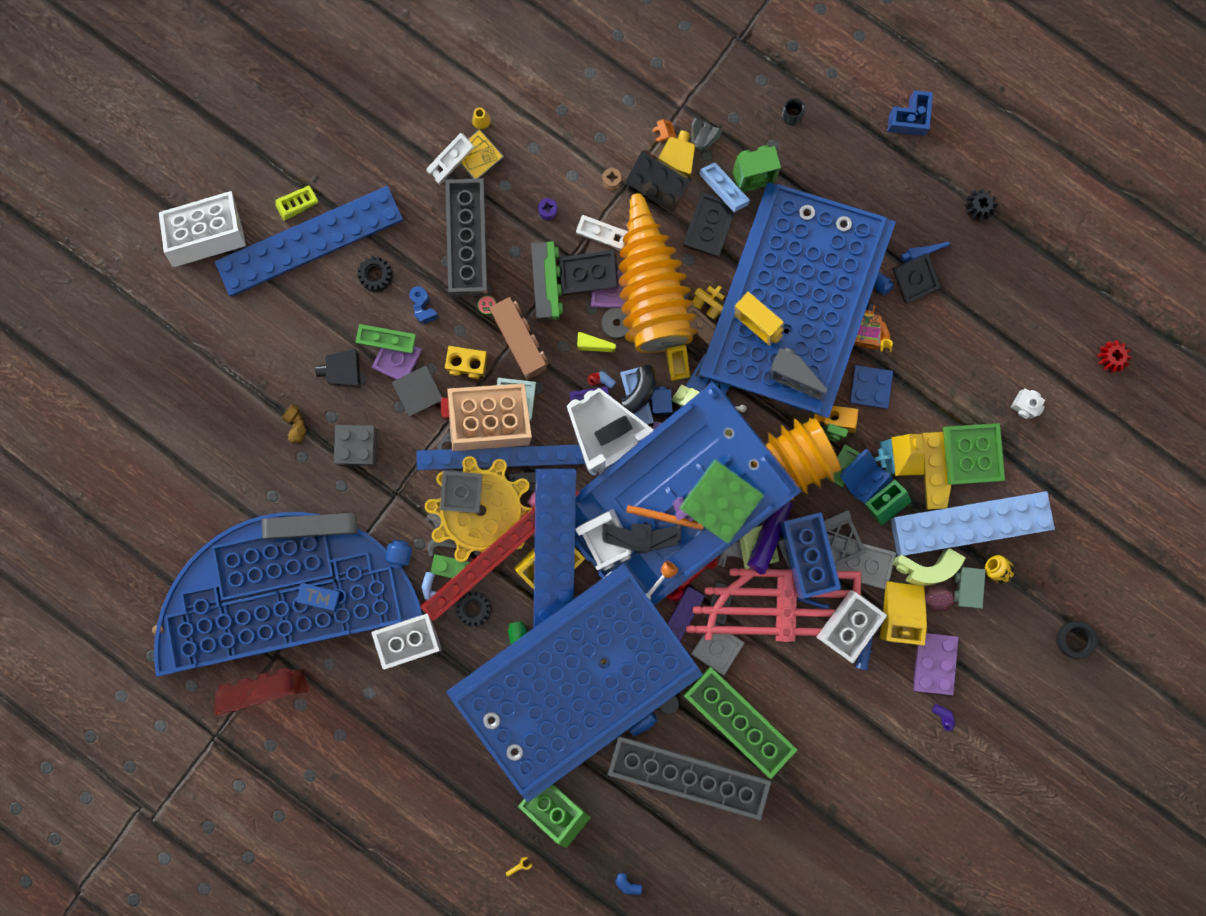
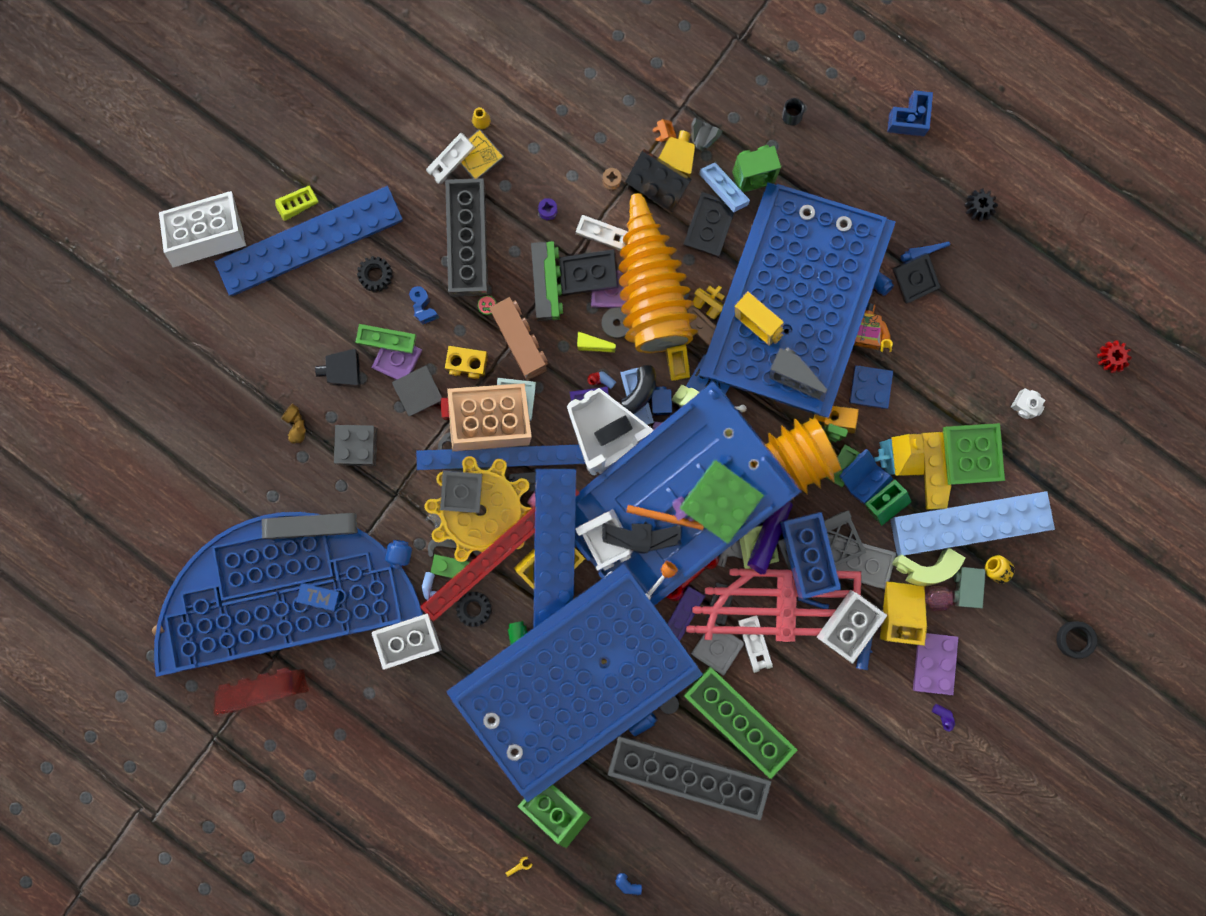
(755, 645): none -> white plate

